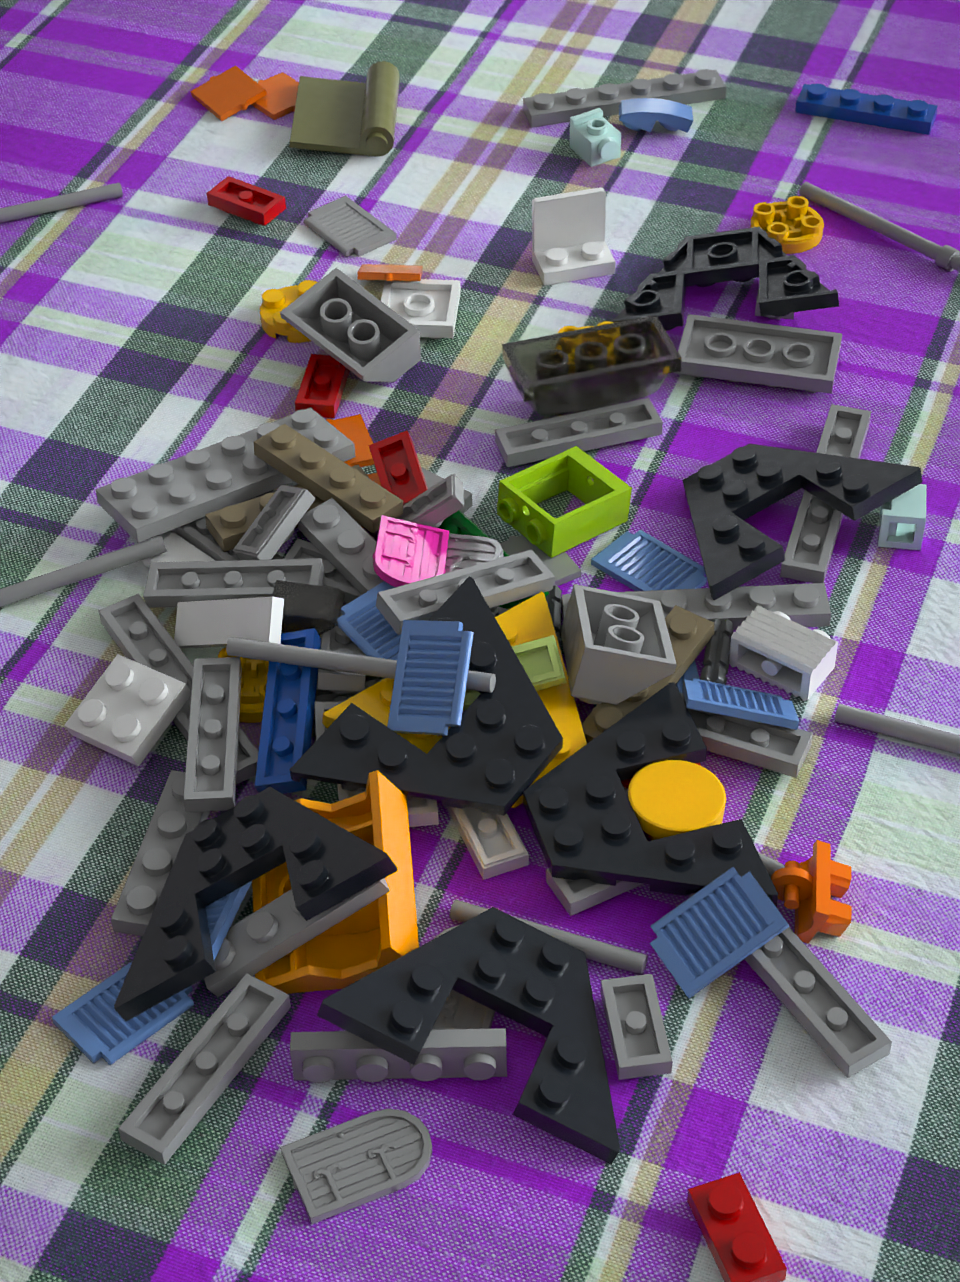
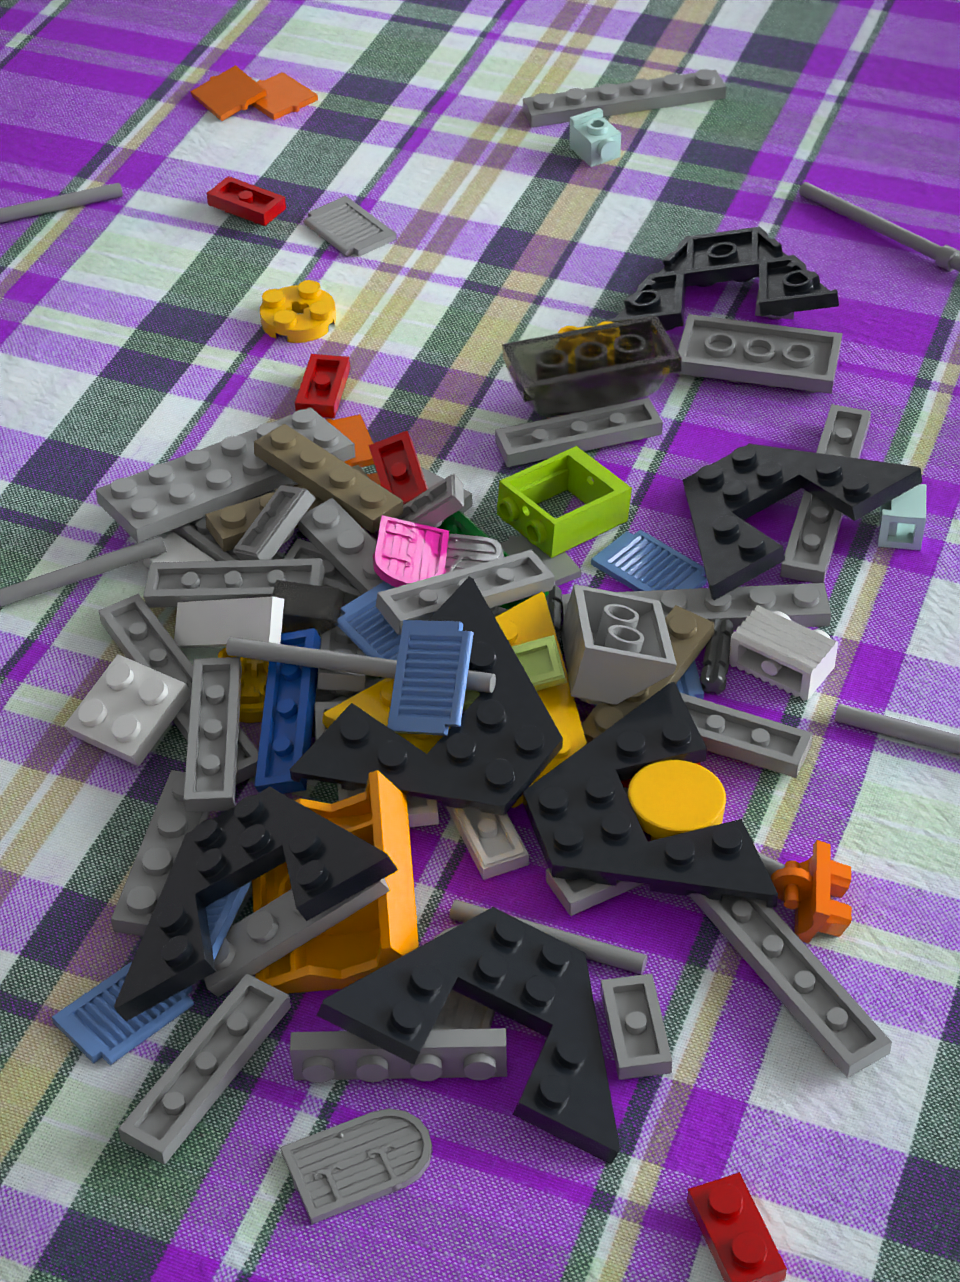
(347, 113): olive door -> none
(355, 328): light grey slope -> none
(390, 272): orange piece -> none
(425, 304): white plate -> none
(570, 236): white bracket -> none
(644, 112): medium blue slope -> none
(716, 930): medium blue window -> none
(739, 703): medium blue window -> none
(790, 223): yellow tile -> none
(866, 109): blue plate -> none

